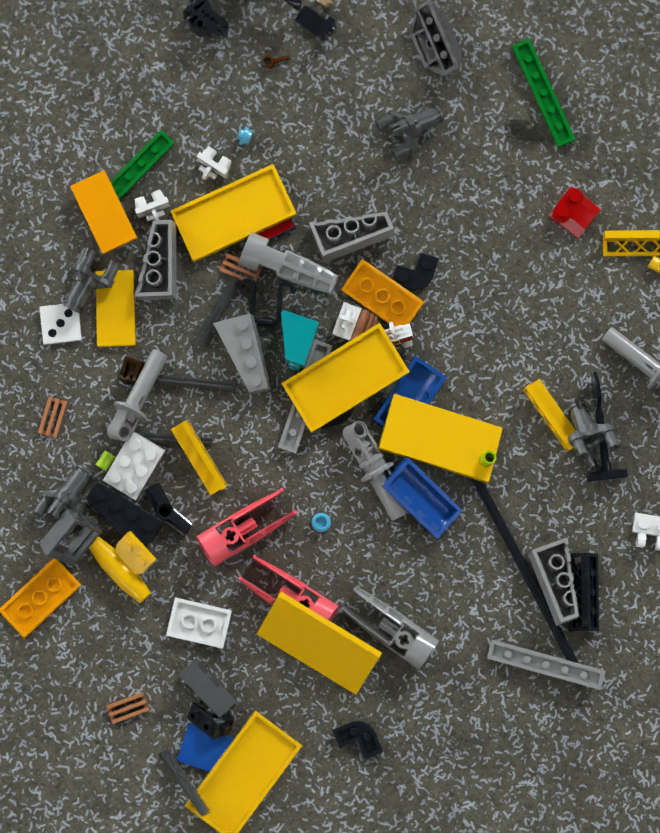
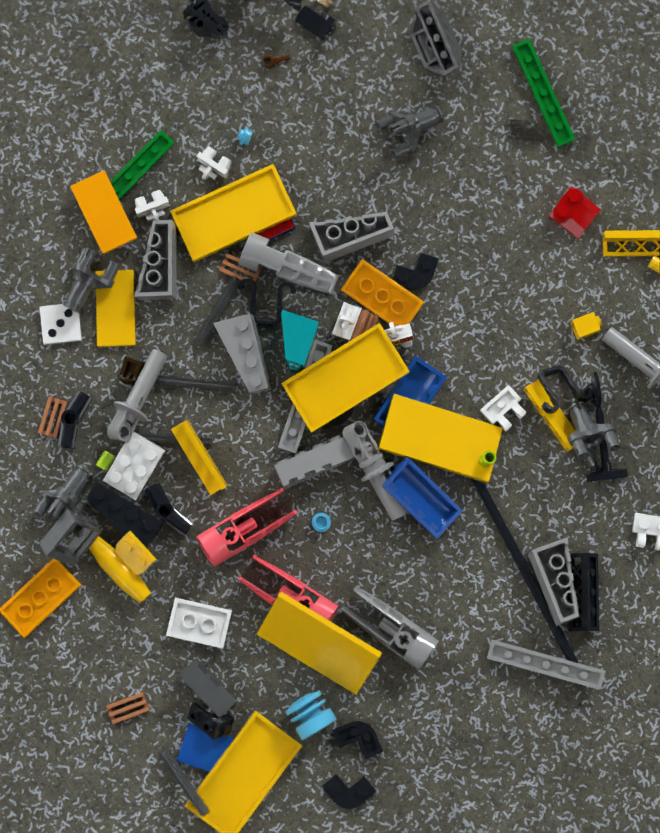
(68, 432): none -> black piece
(310, 714): none -> medium azure wheel
(314, 462): none -> light grey wedge
(348, 797): none -> black plate
(500, 405): none -> white plate
(553, 398): none -> black piece
(586, 325): none -> yellow brick

